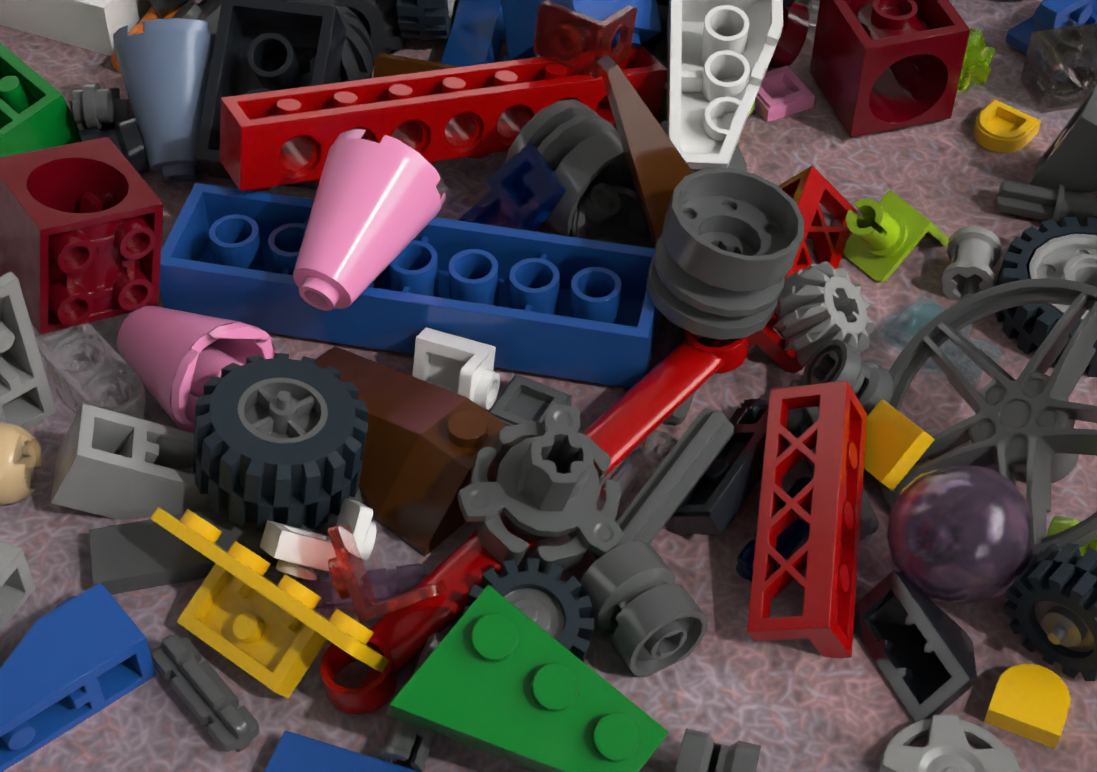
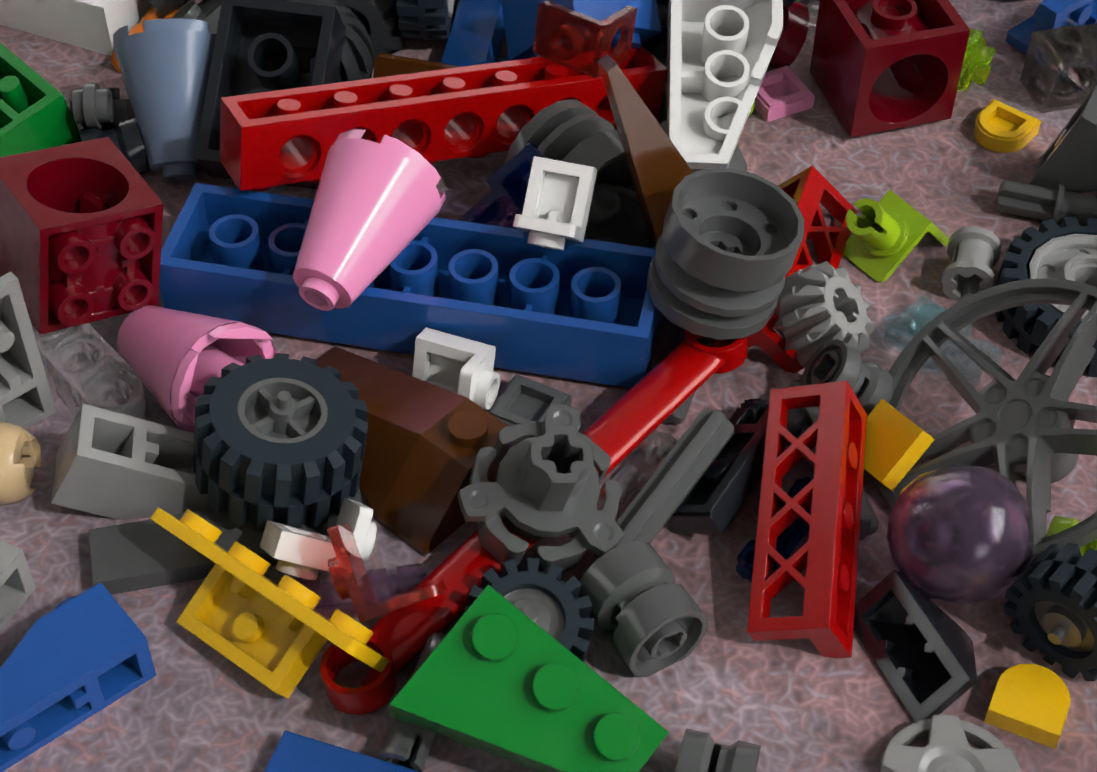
(205, 694): dark grey axle -> none
(556, 203): none -> white bracket

